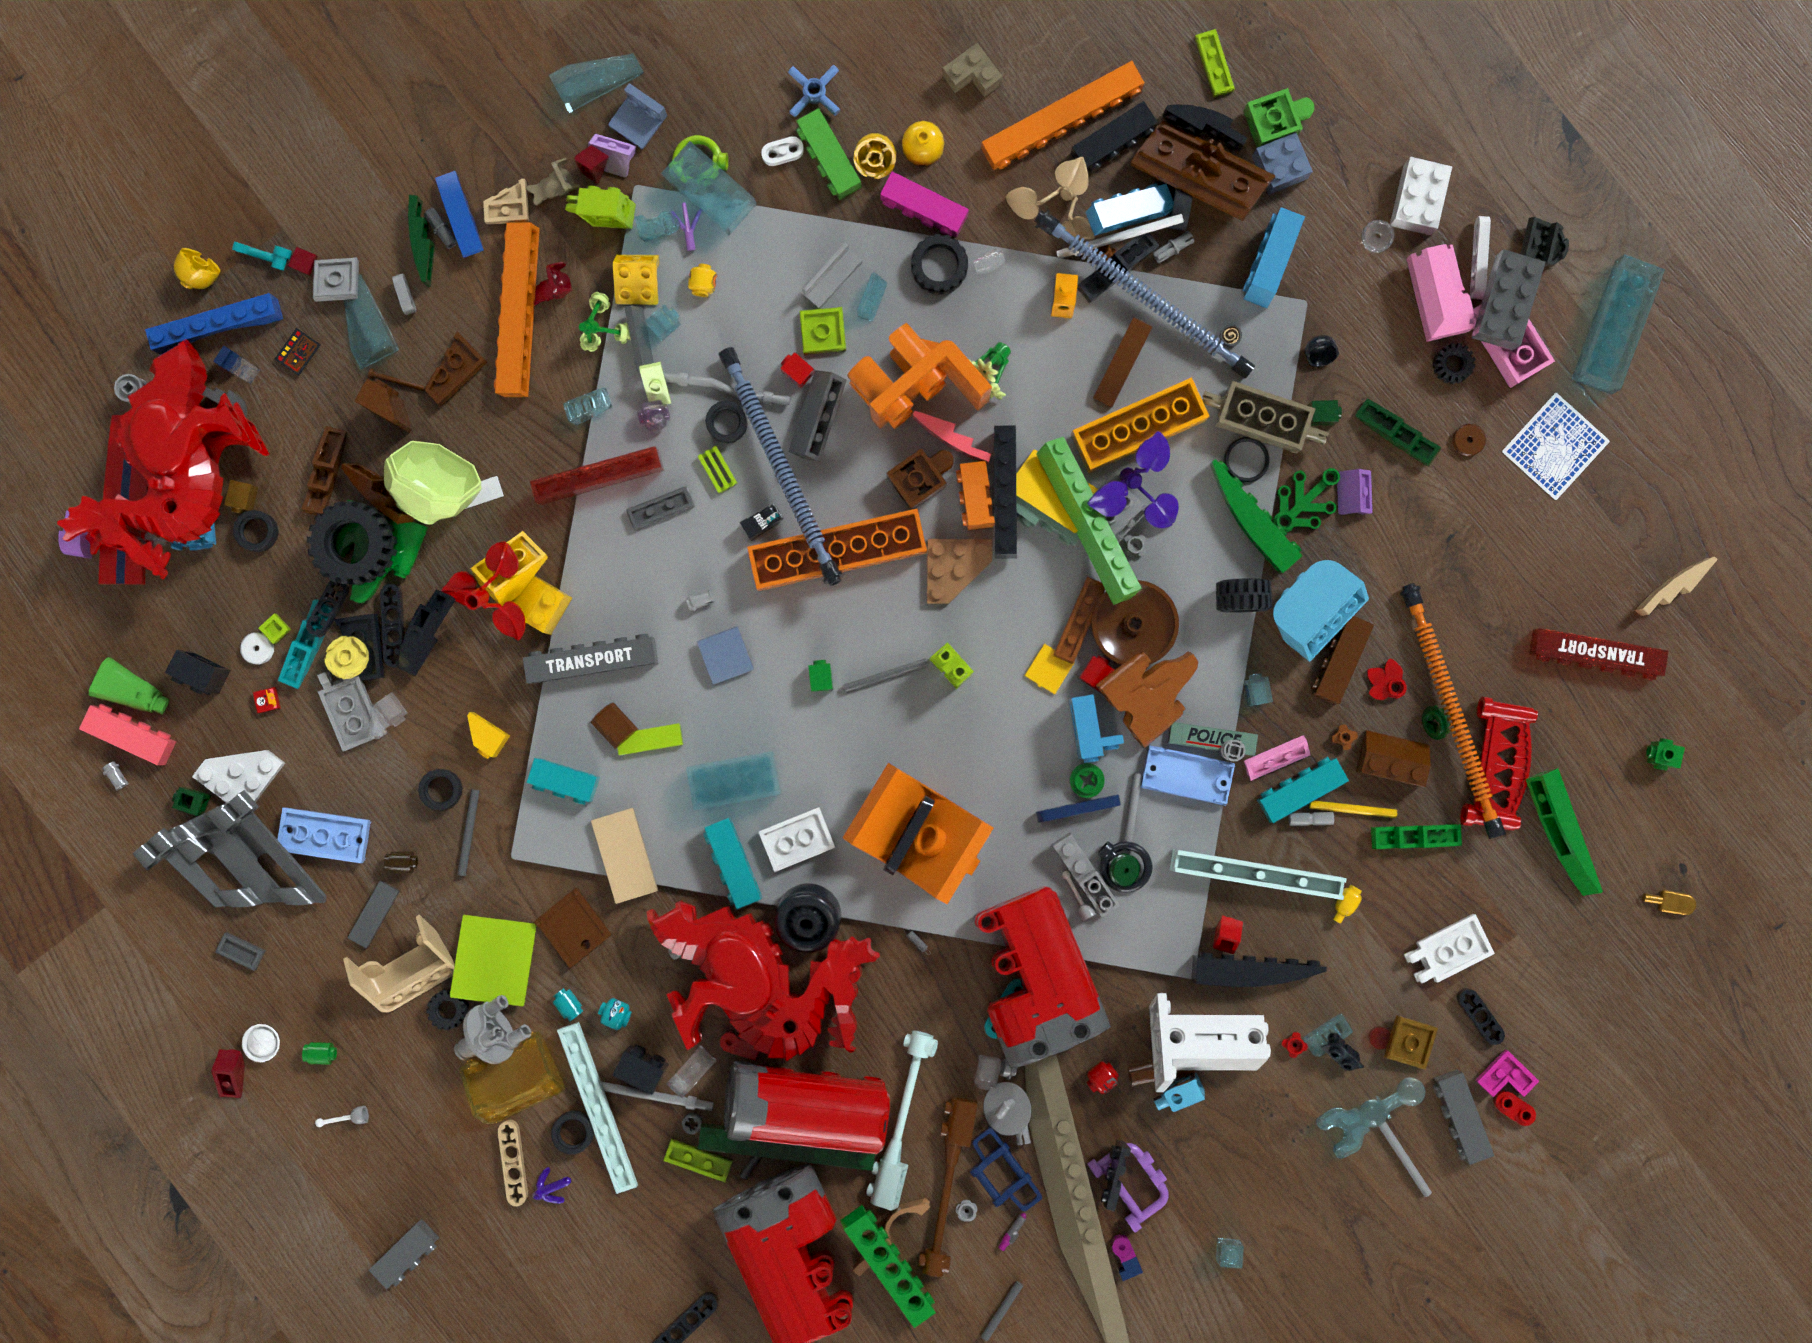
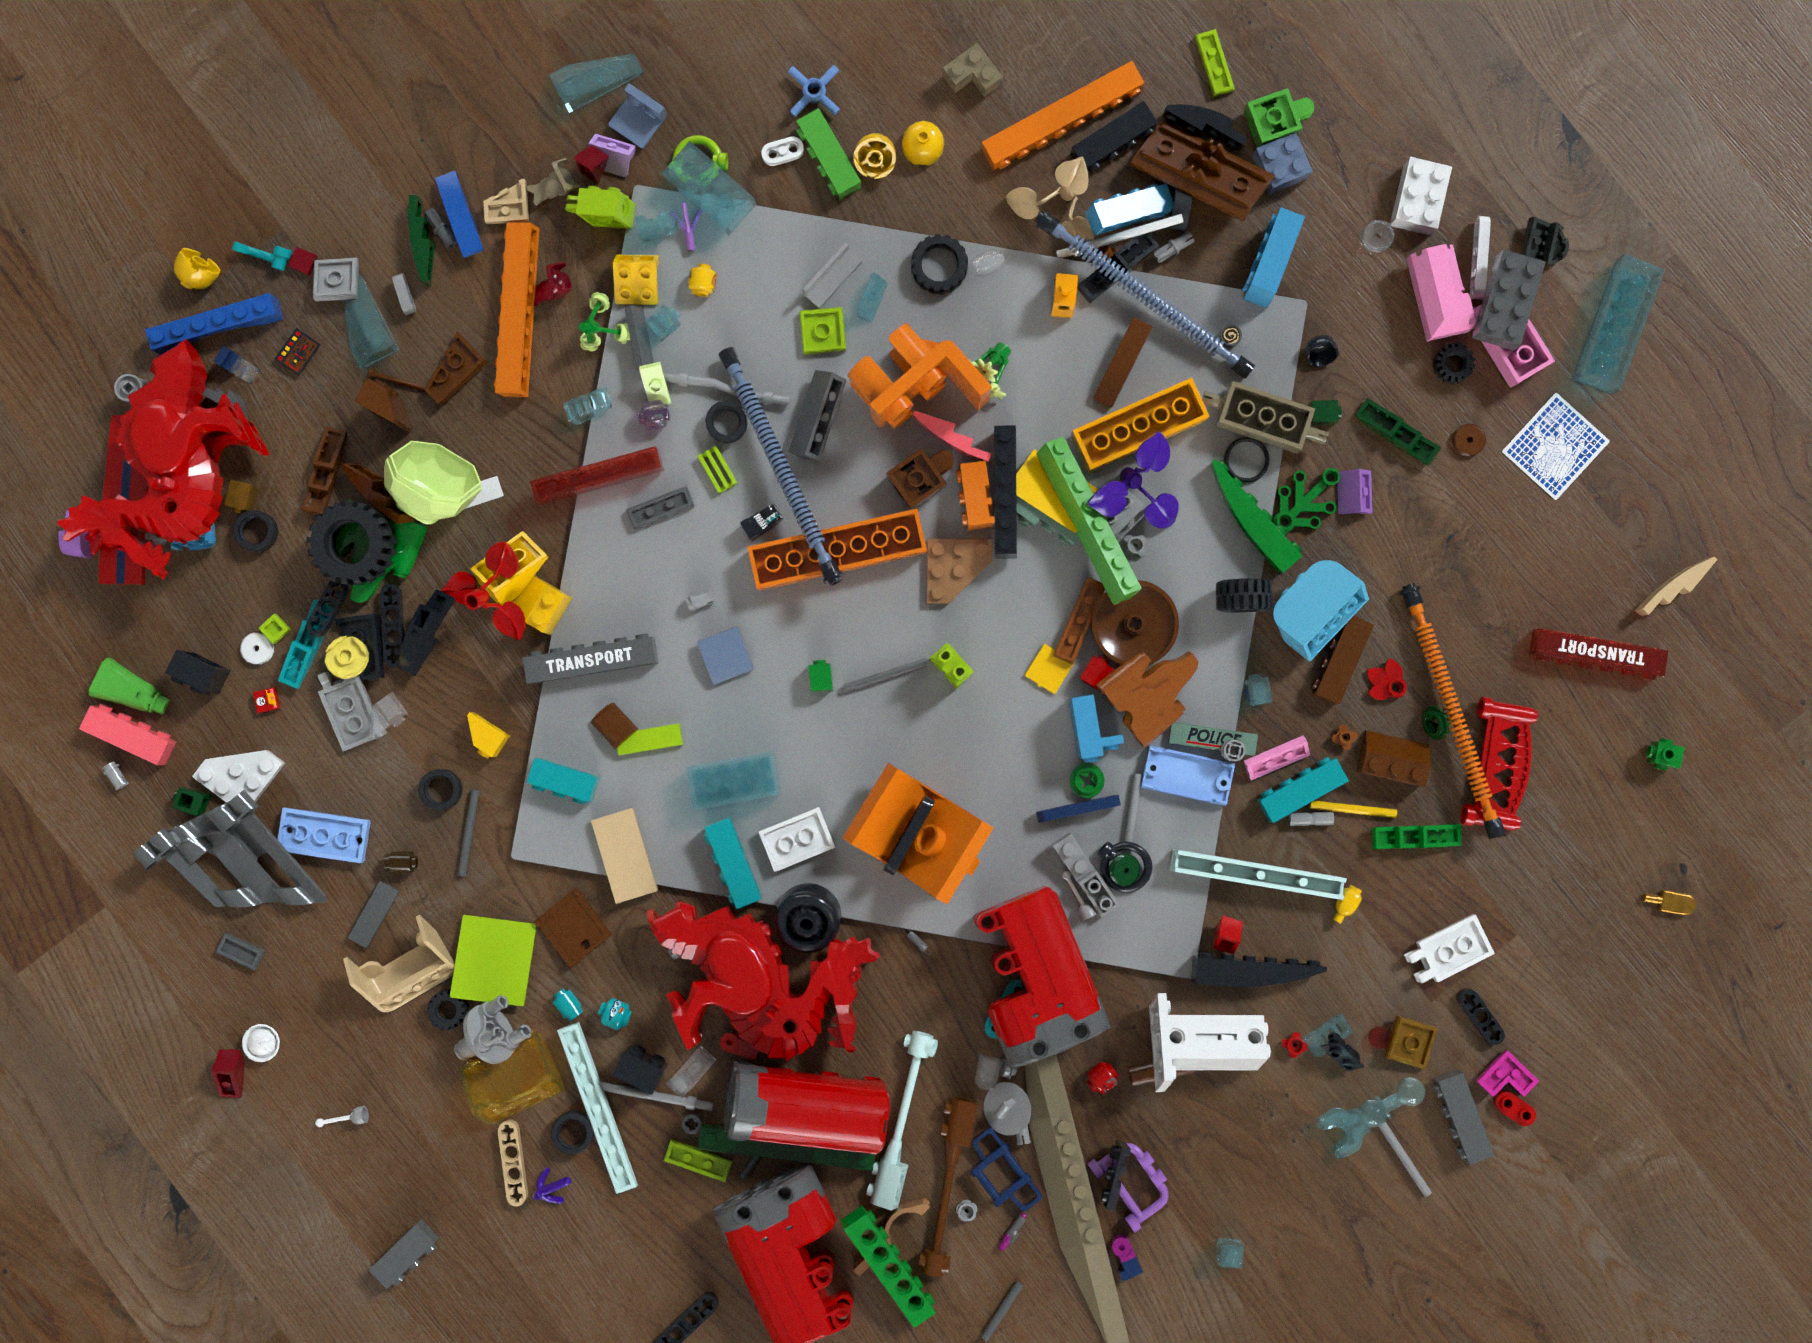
(319, 1053): green brick -> none
(797, 369): red brick -> none
(923, 204): dark pink brick -> none
(1189, 1089): medium azure torso -> none
(1563, 829): green slope -> none

